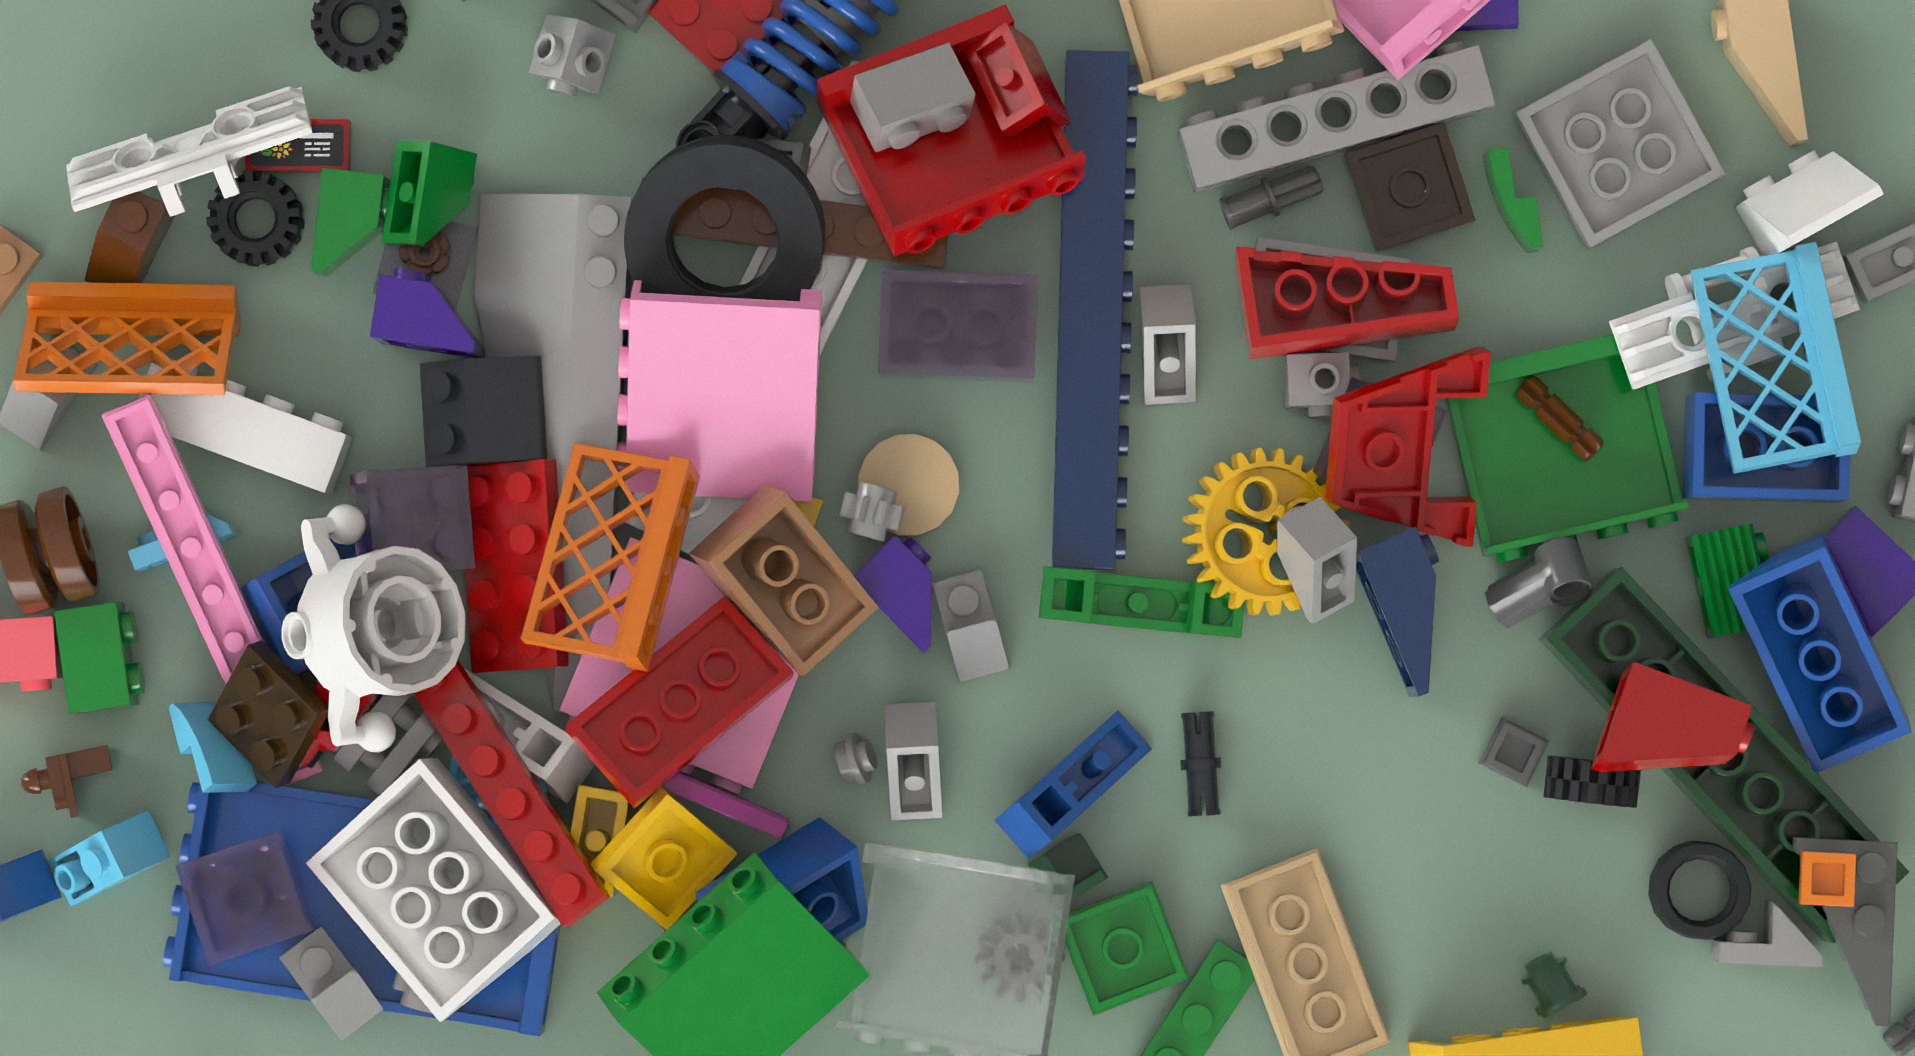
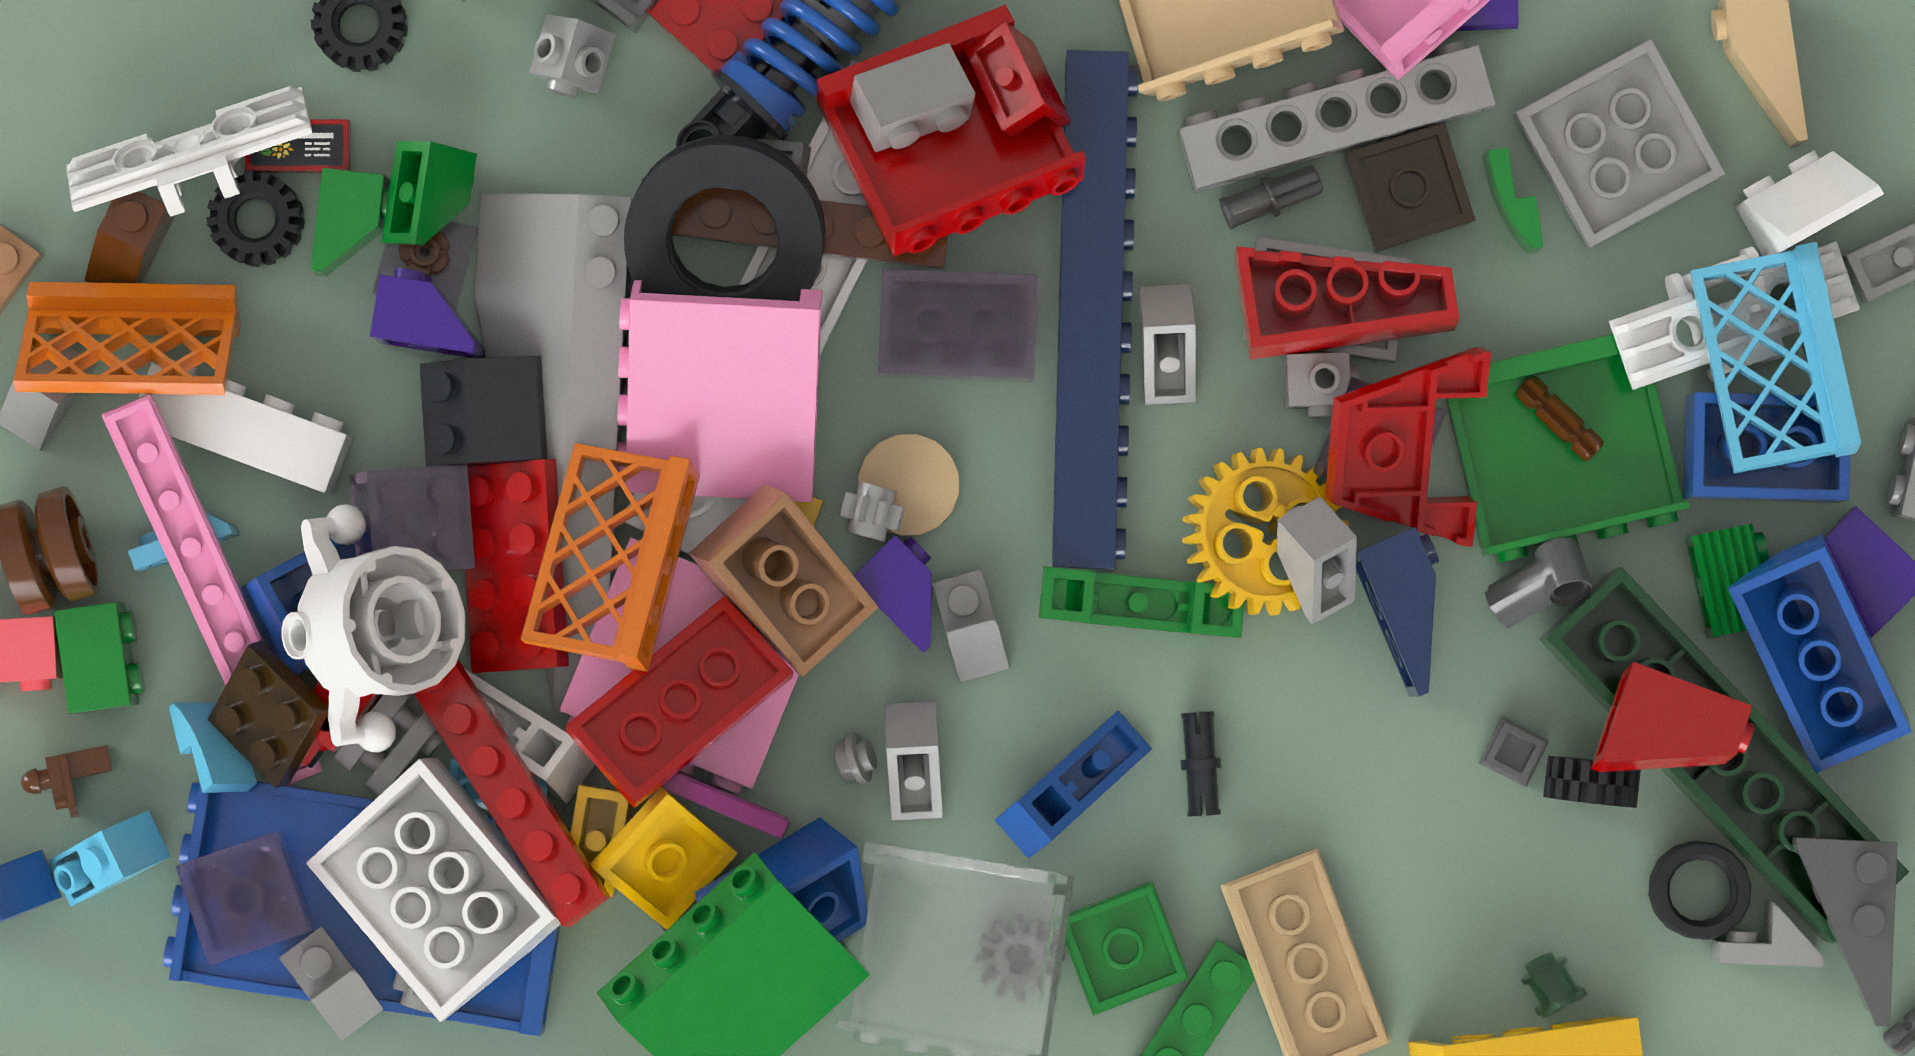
(1073, 858): dark green panel -> none
(1827, 878): orange plate -> none

